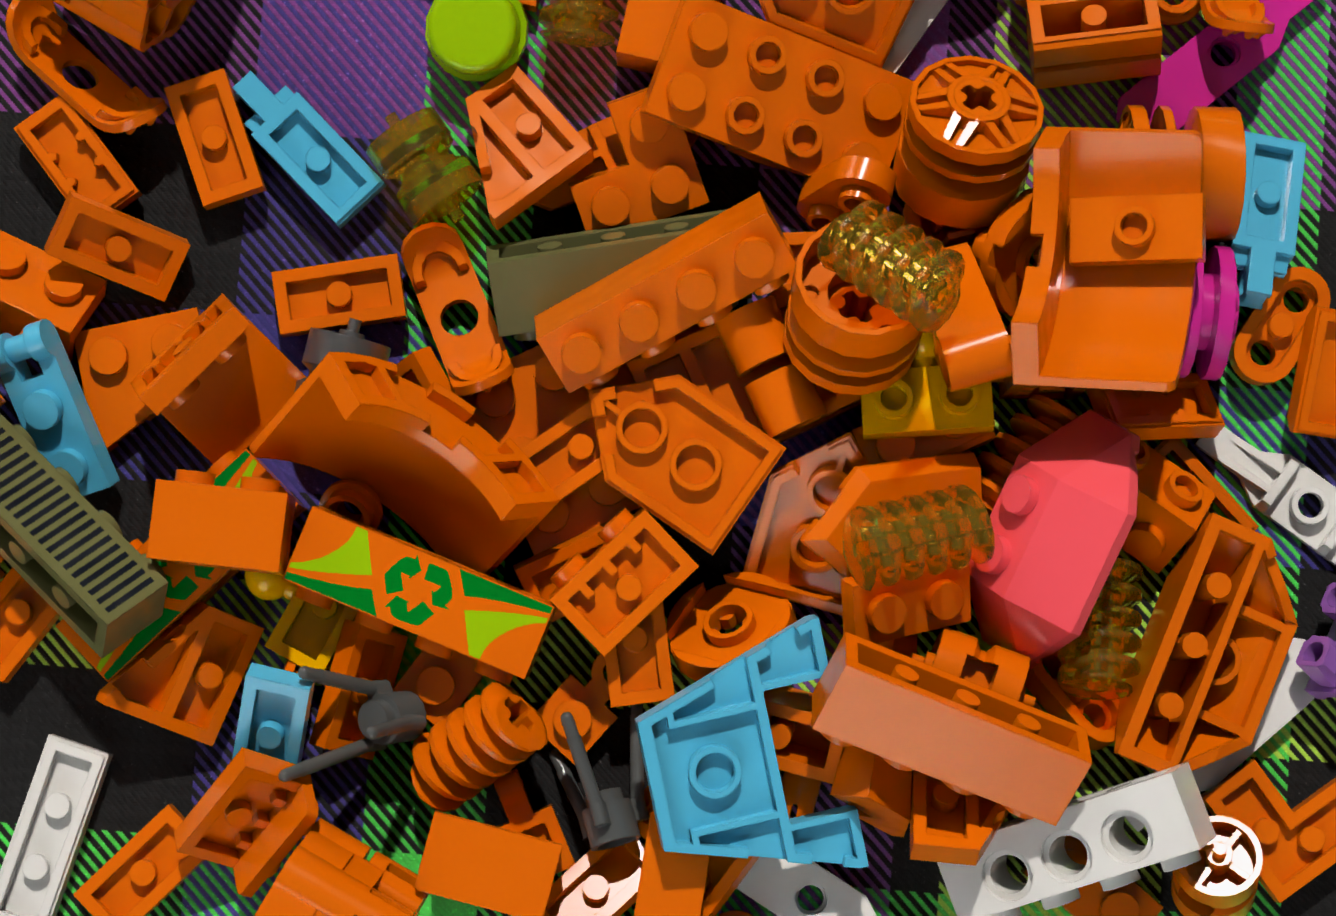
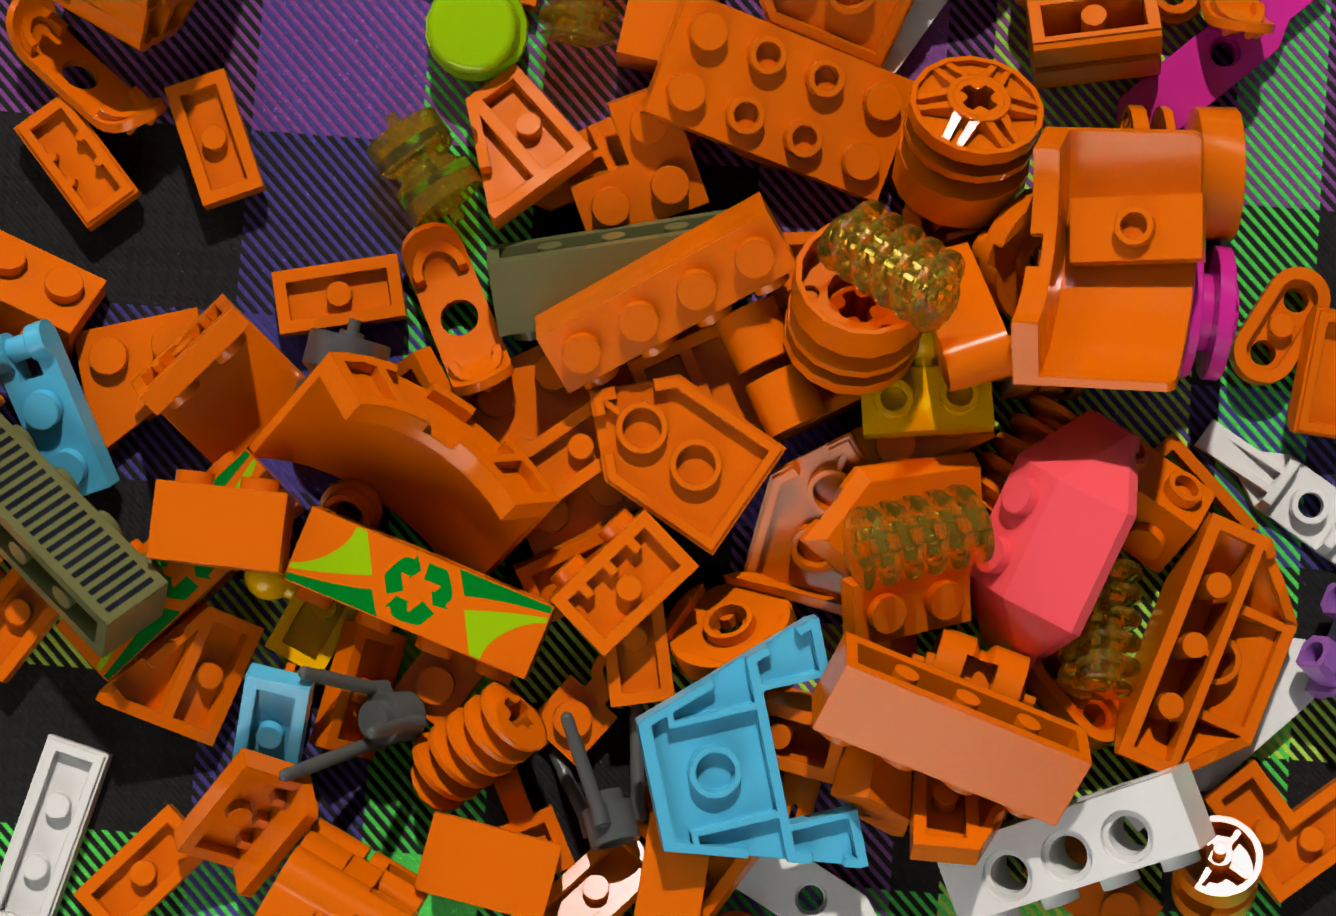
(117, 246): orange plate -> none
(309, 150): medium azure hinge -> none
(843, 187): orange plate -> none
(1178, 414): orange plate -> none
(1269, 215): medium azure hinge -> none

